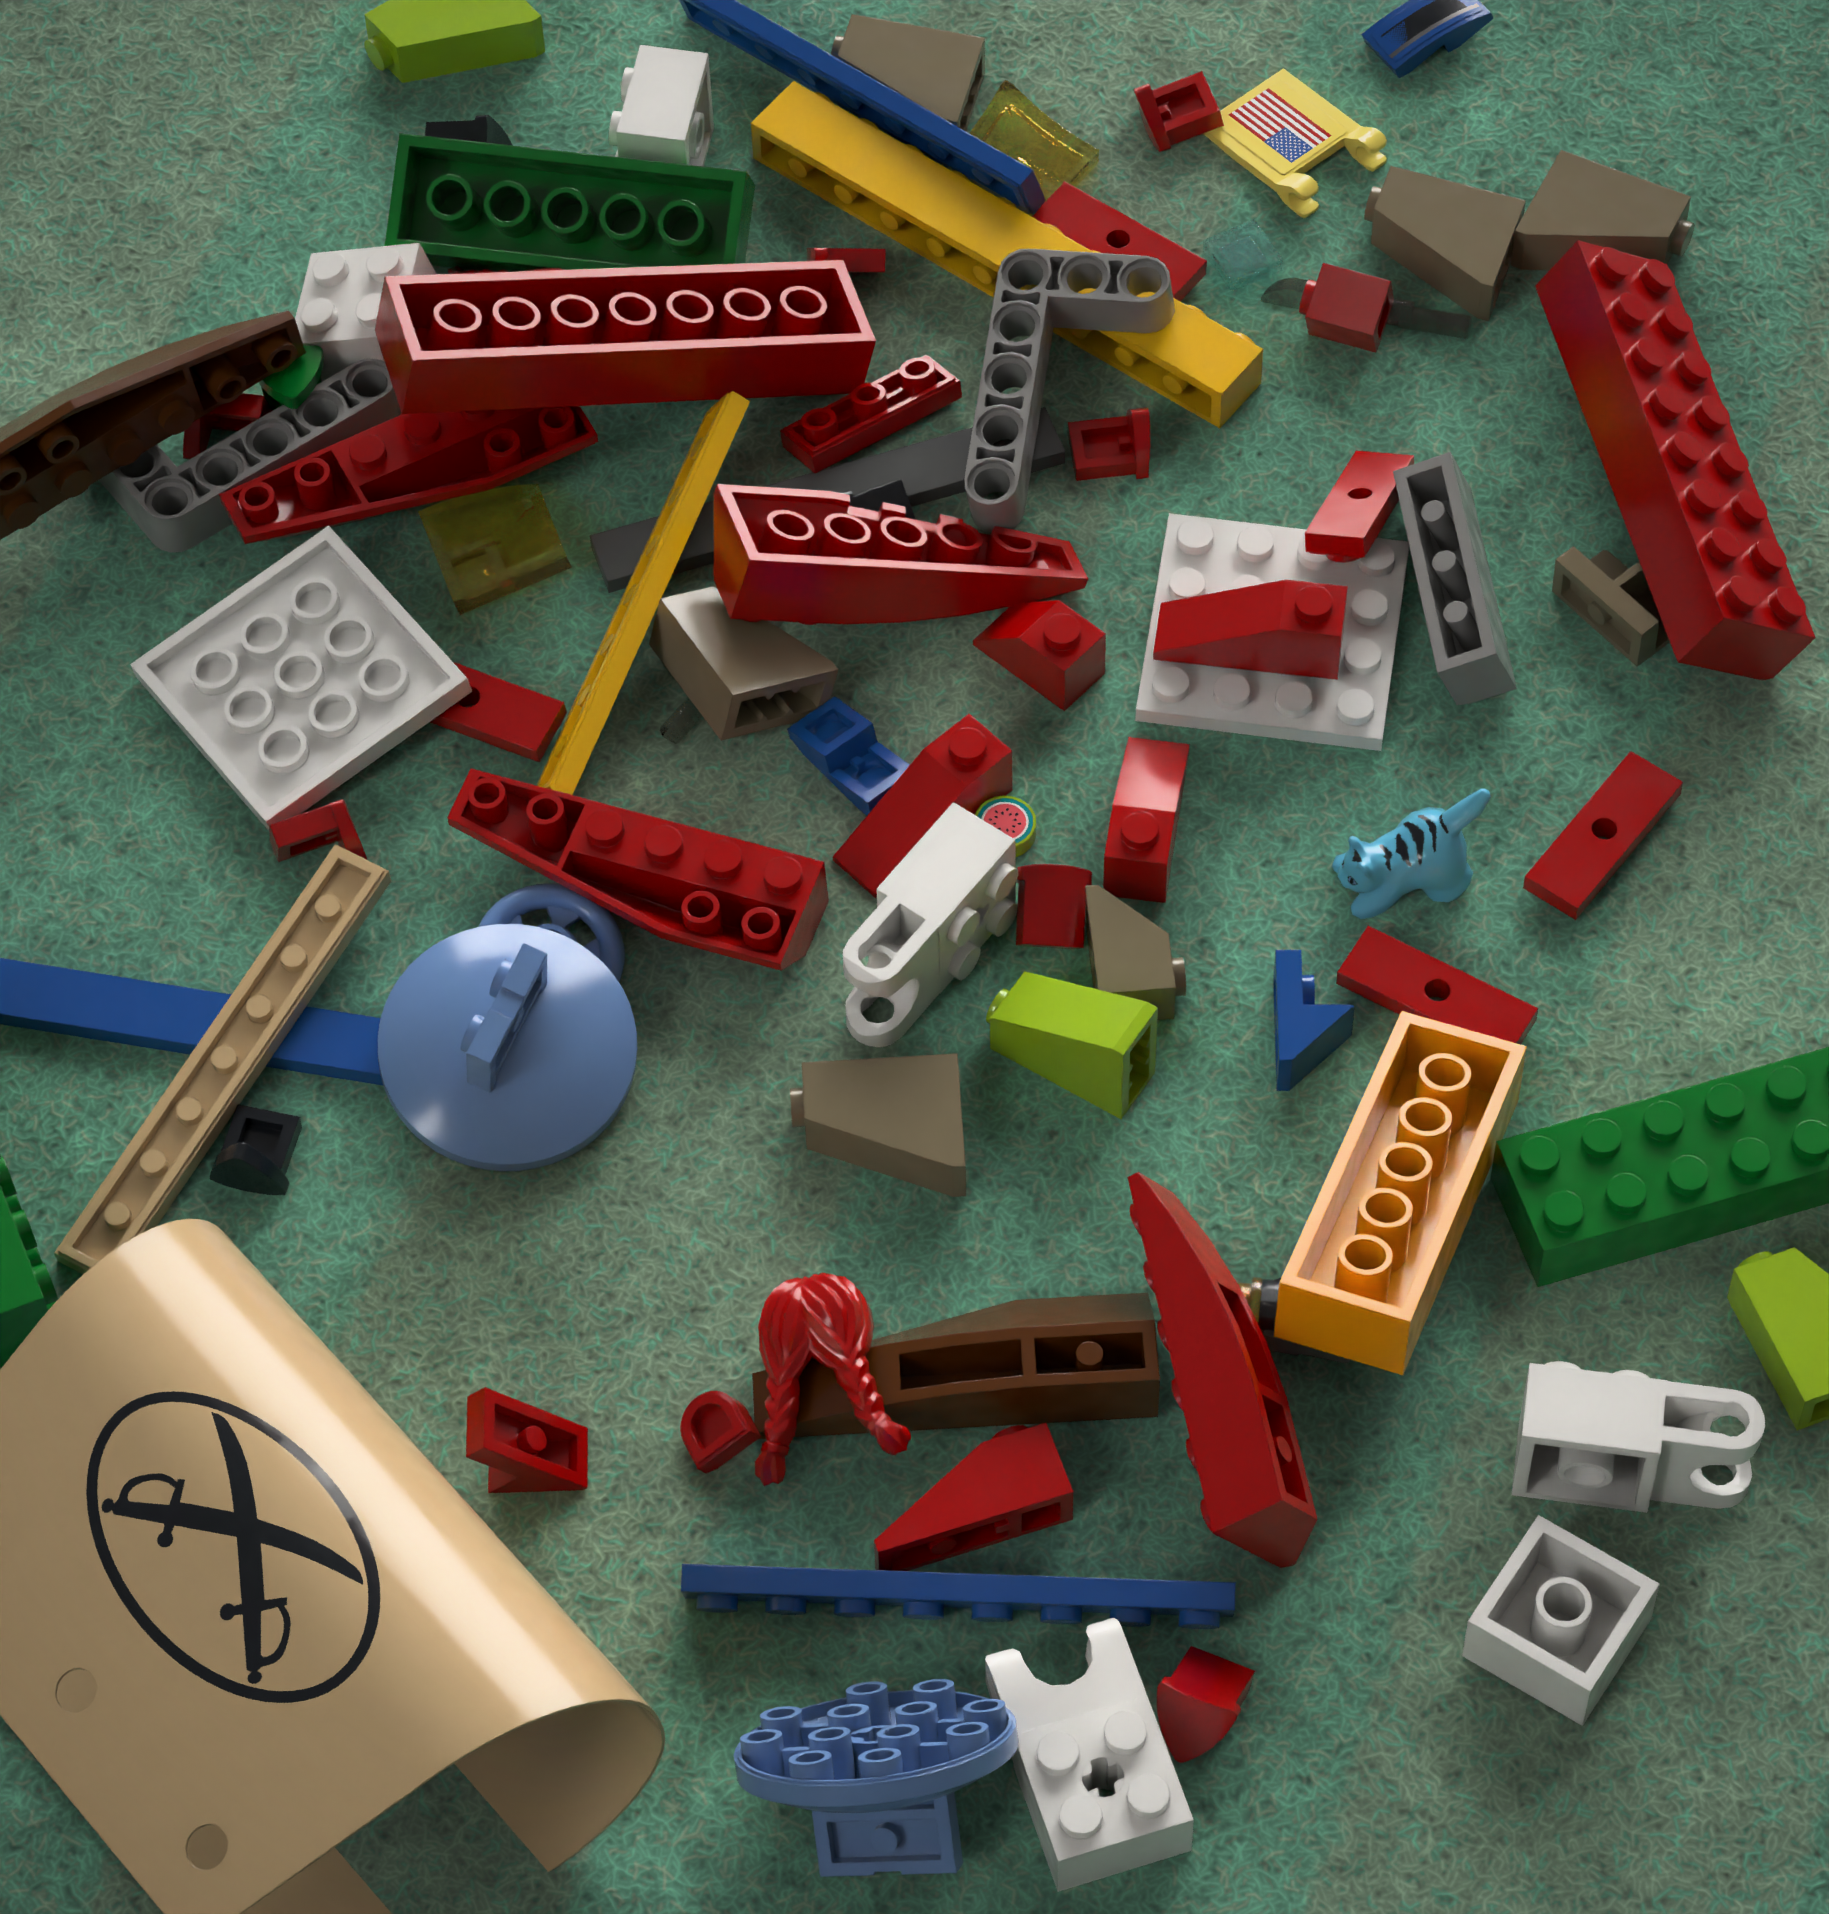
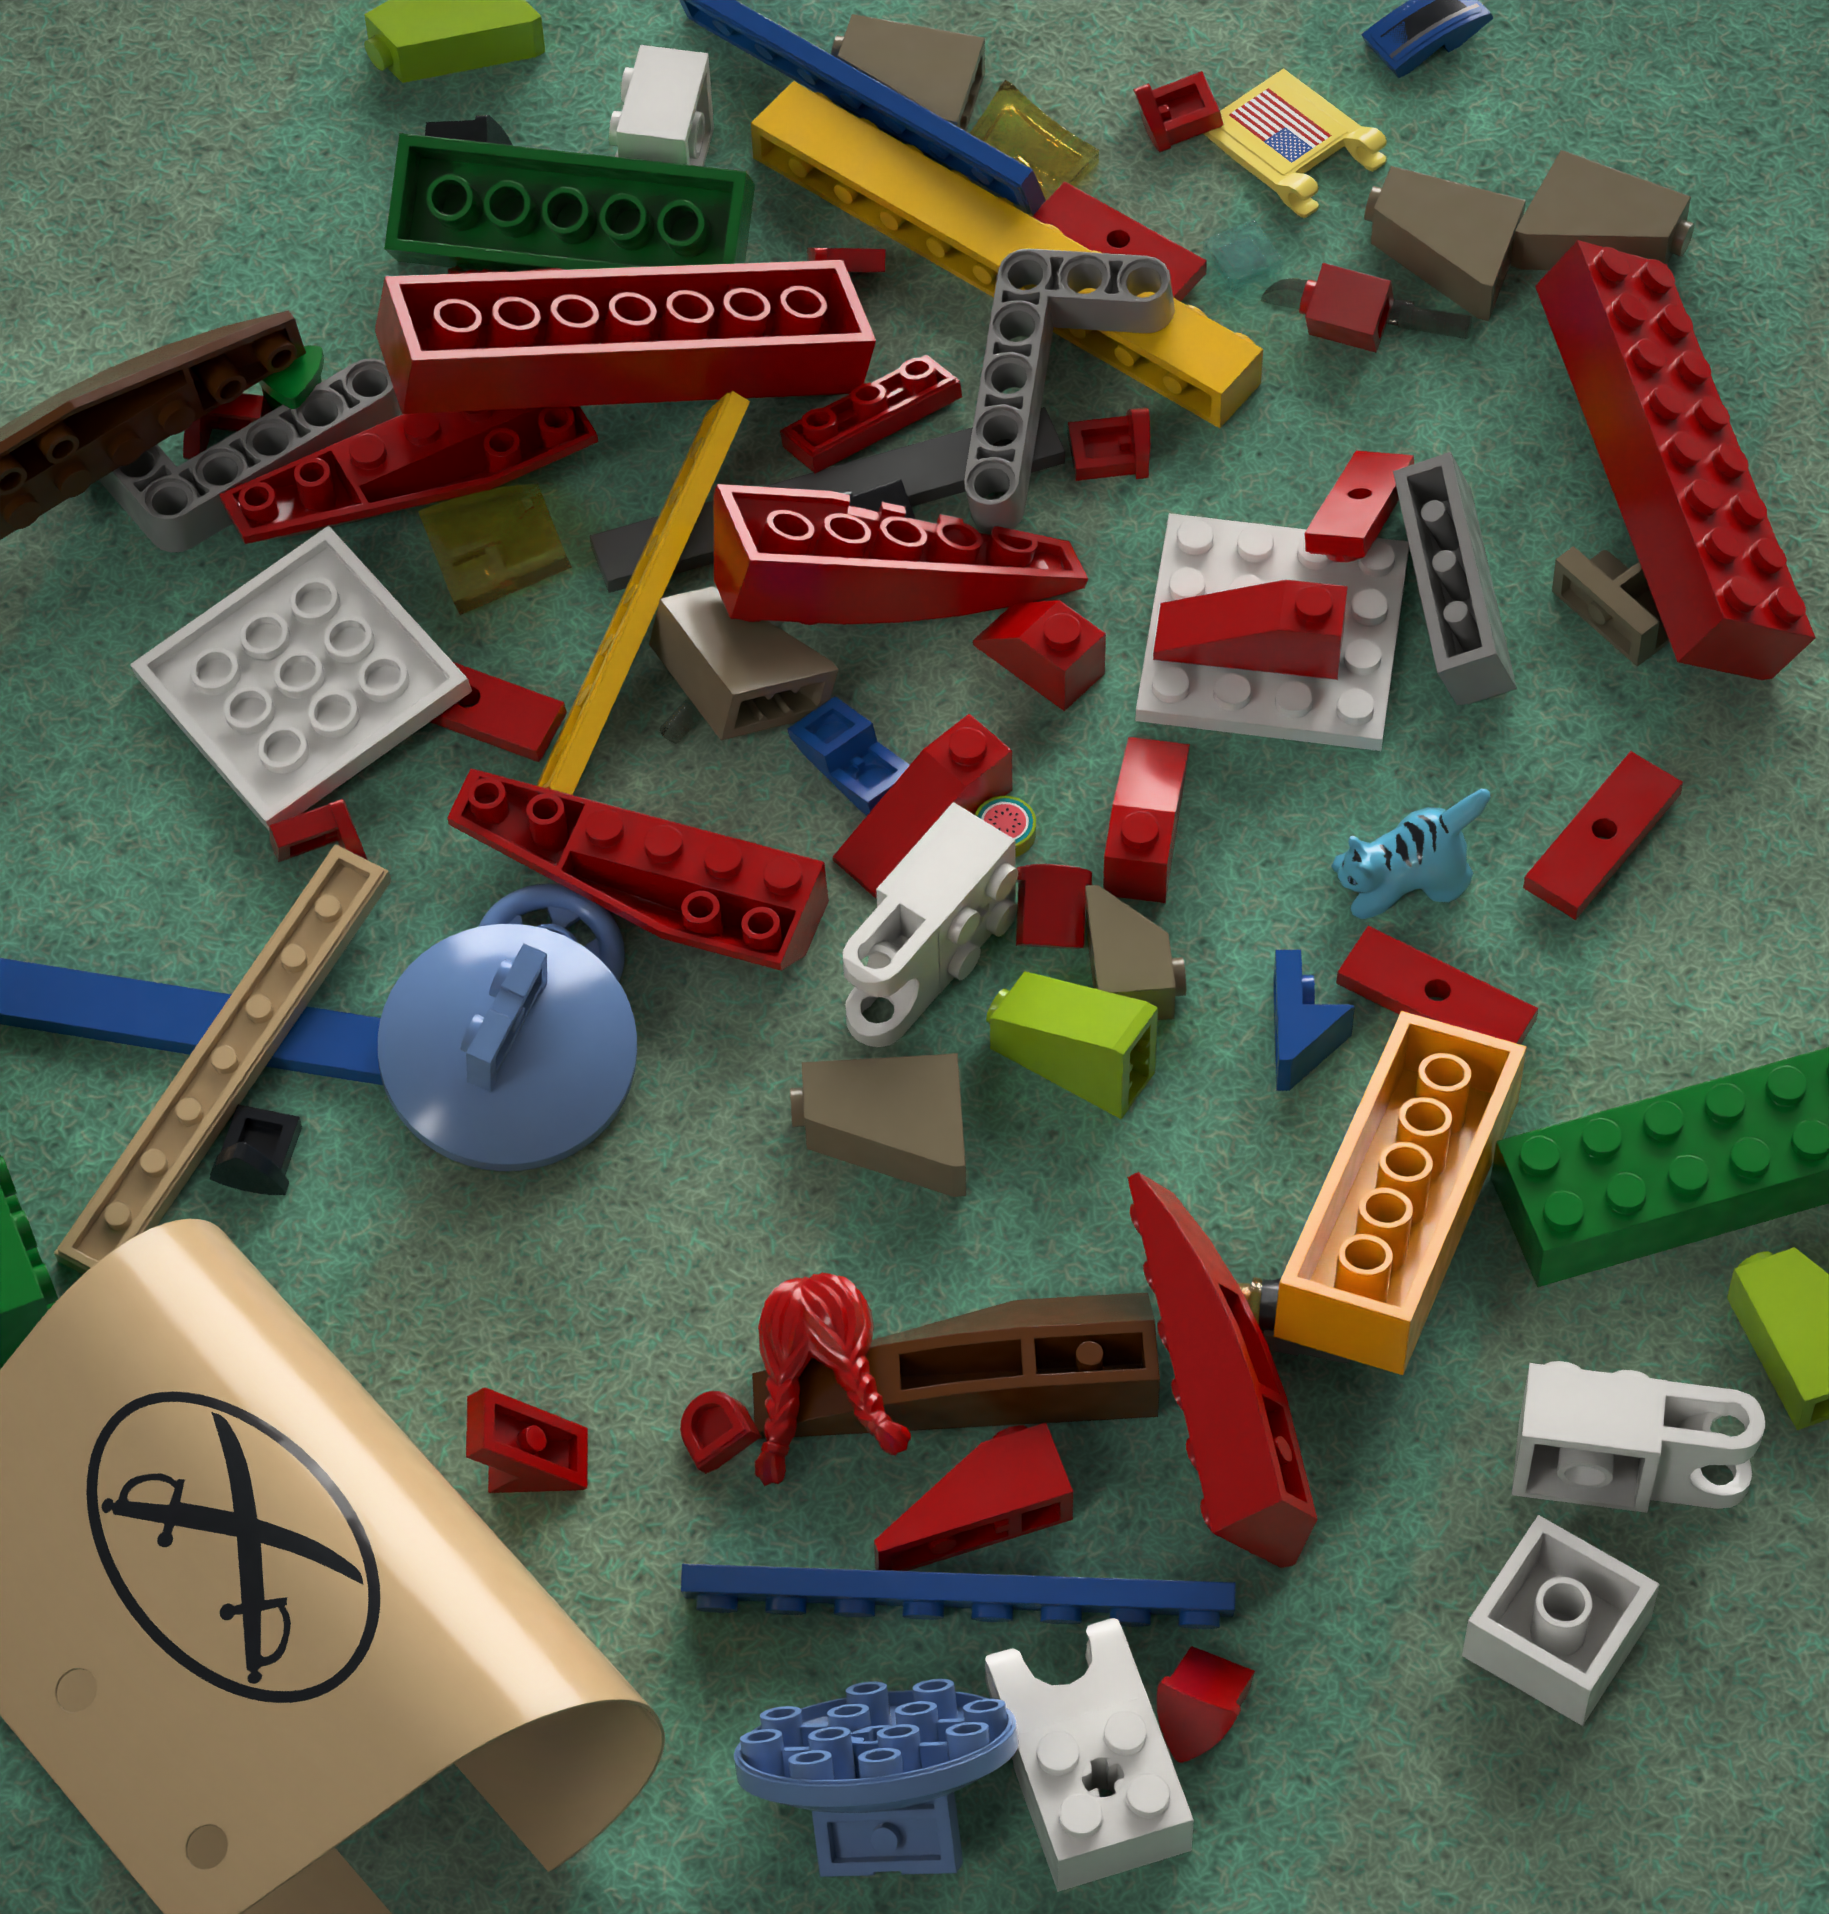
(344, 297): white brick -> none

